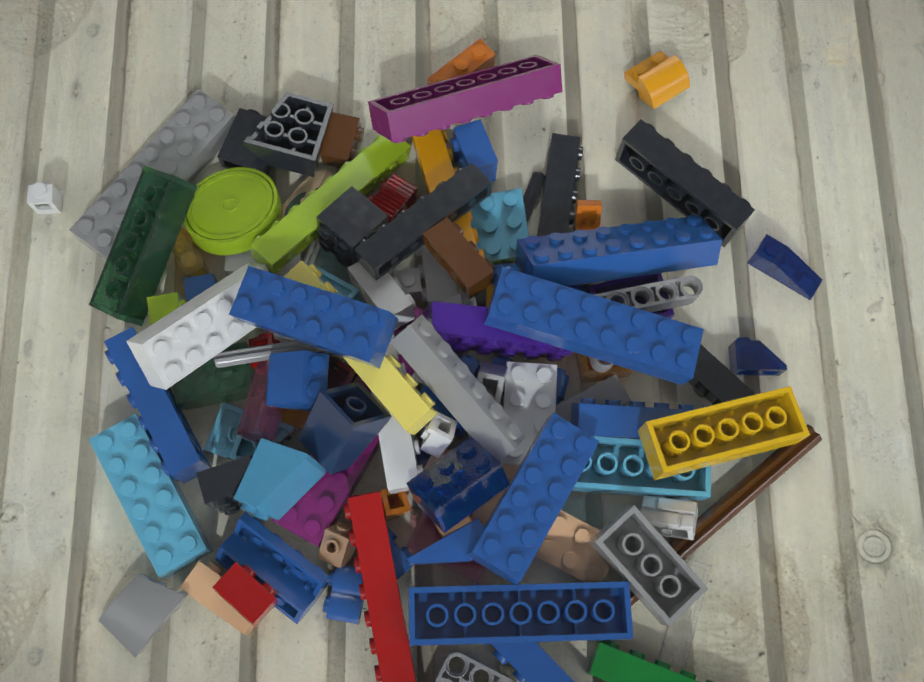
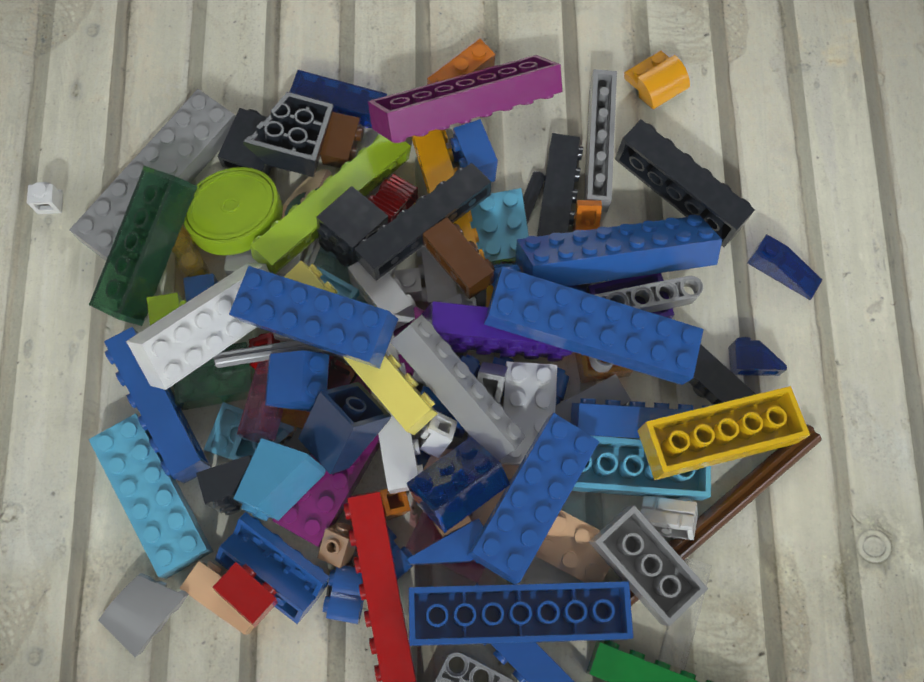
(346, 97): none -> clear blue brick
(600, 137): none -> light grey brick

